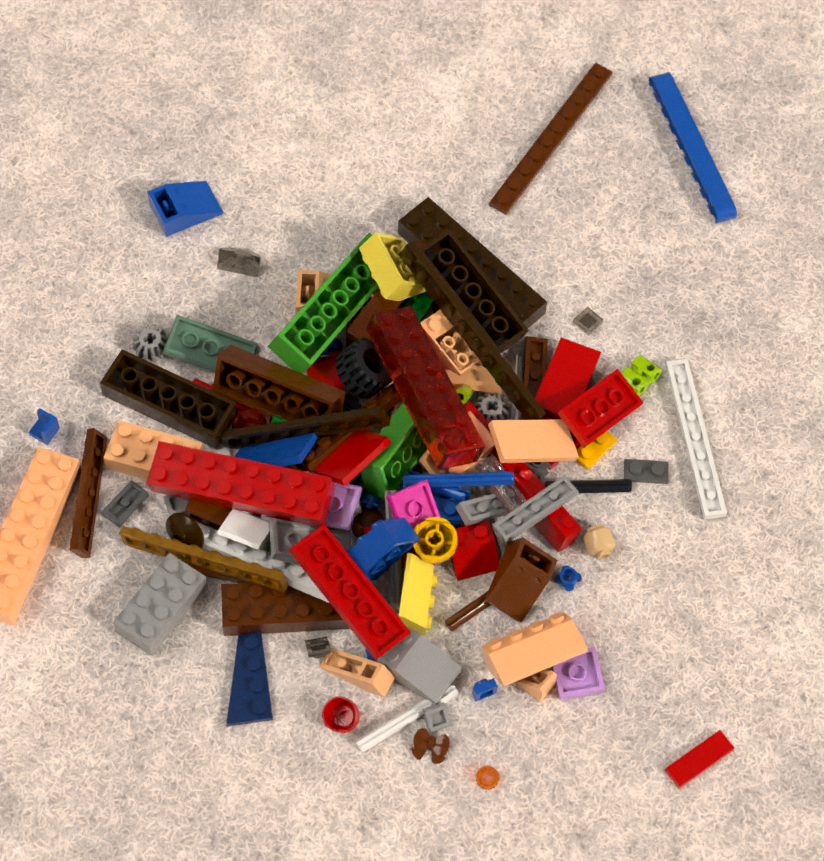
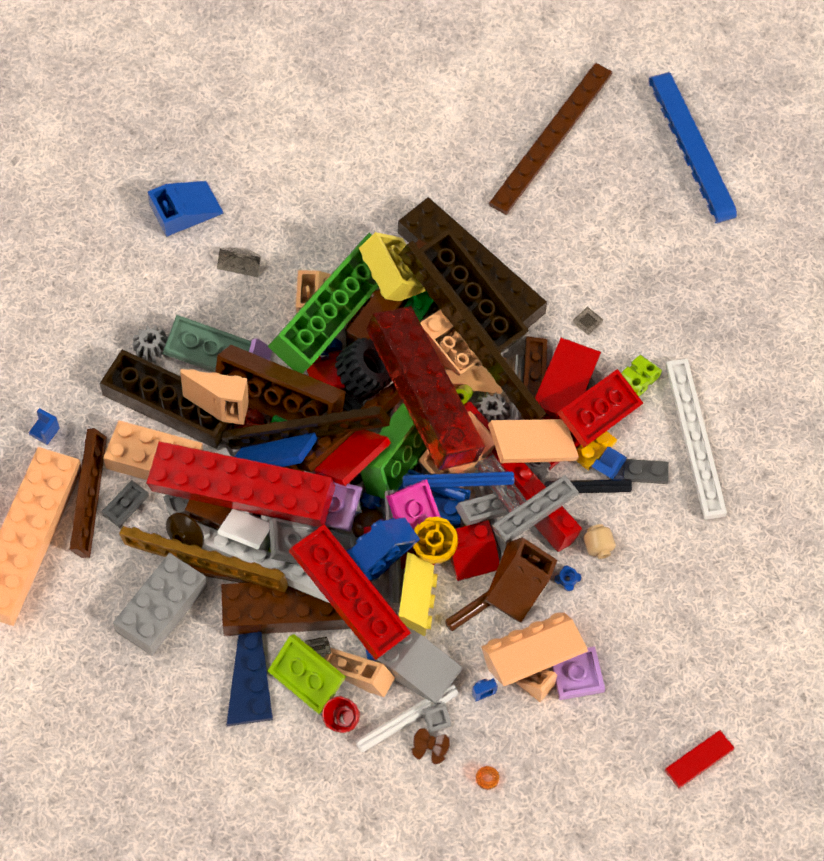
(217, 394): none -> light nougat slope
(260, 348): none -> lavender tile
(306, 673): none -> lime plate
(610, 462): none -> blue panel

